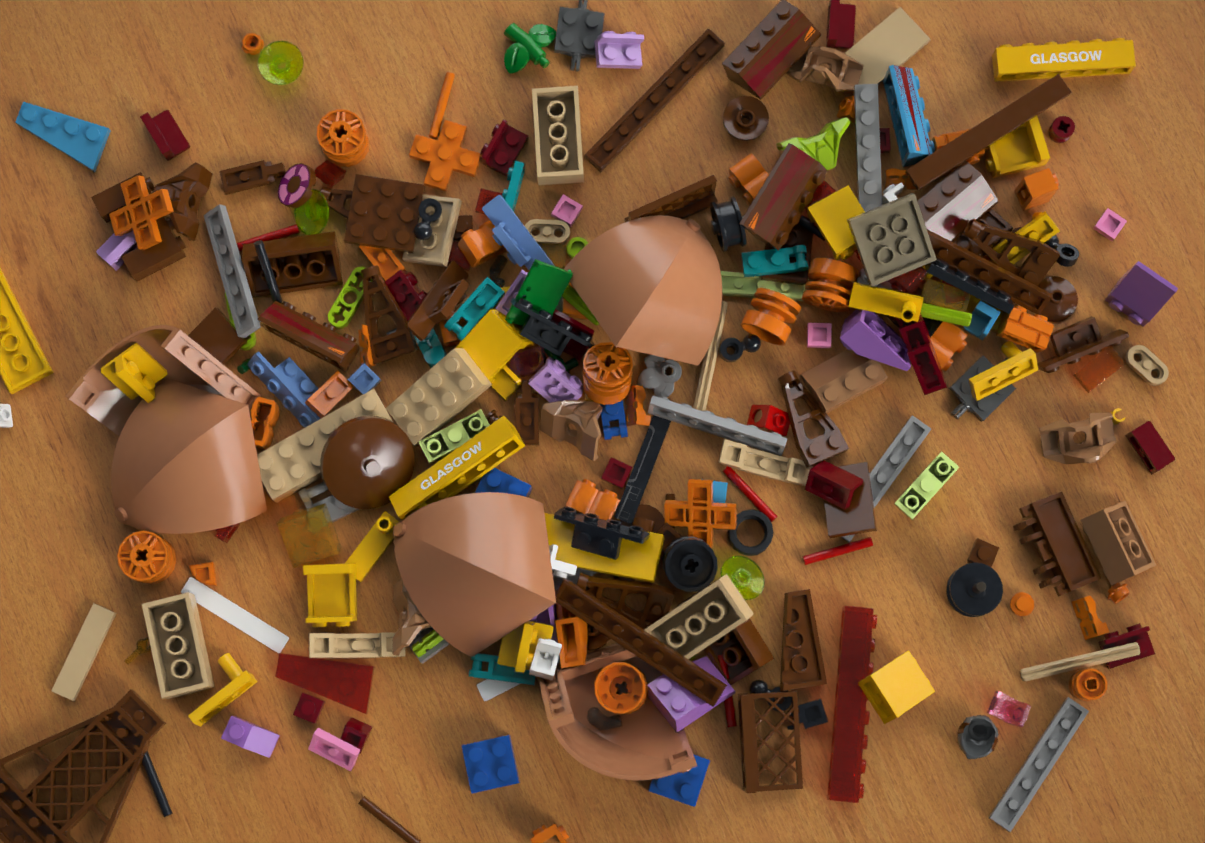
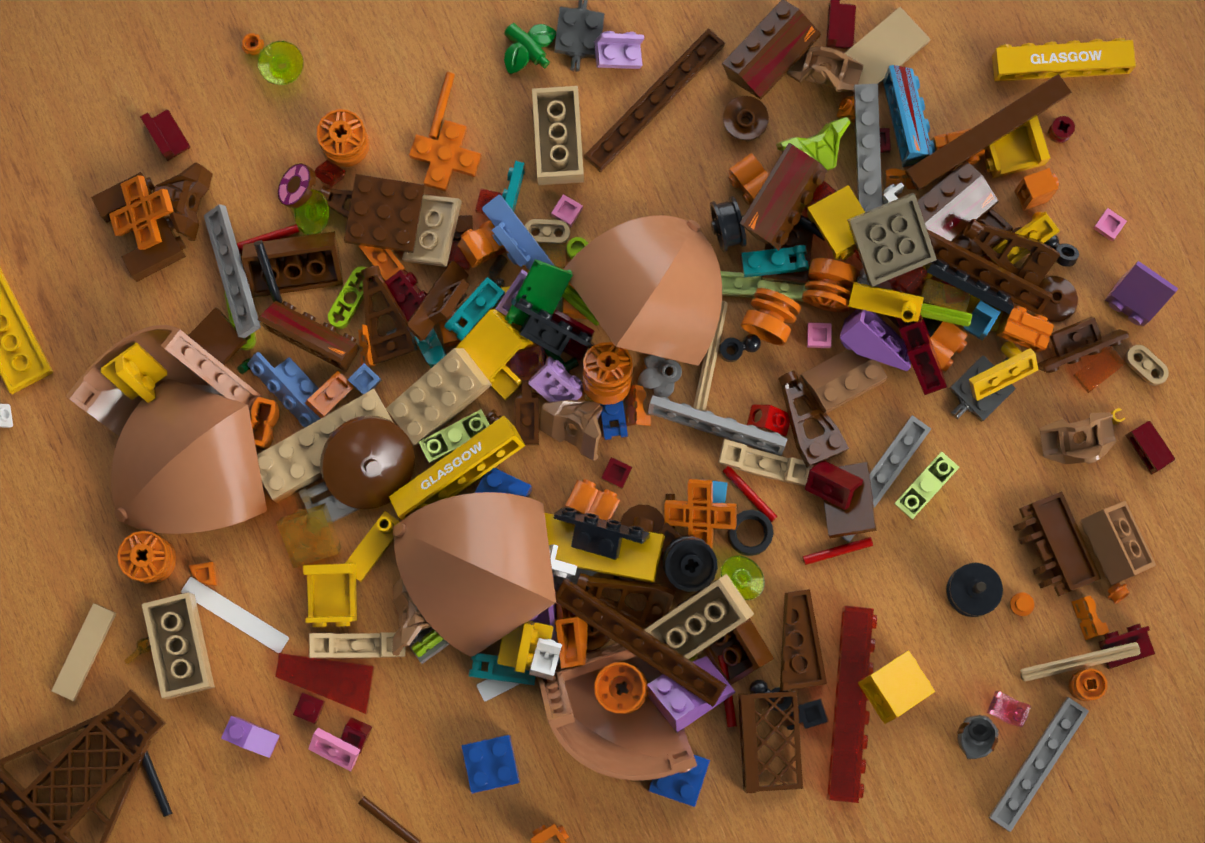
(68, 134): dark azure wing -> none
(116, 247): lavender panel -> none
(226, 533): clear red plate -> none
(239, 683): yellow piece -> none
(250, 176): reddish brown hinge -> none
(423, 229): black plate -> none
(503, 148): dark red bracket -> none
(602, 722): clear smoke arm -> none
(642, 469): black sticker -> none
(680, 203): reddish brown fence -> none
(983, 553): reddish brown plate -> none

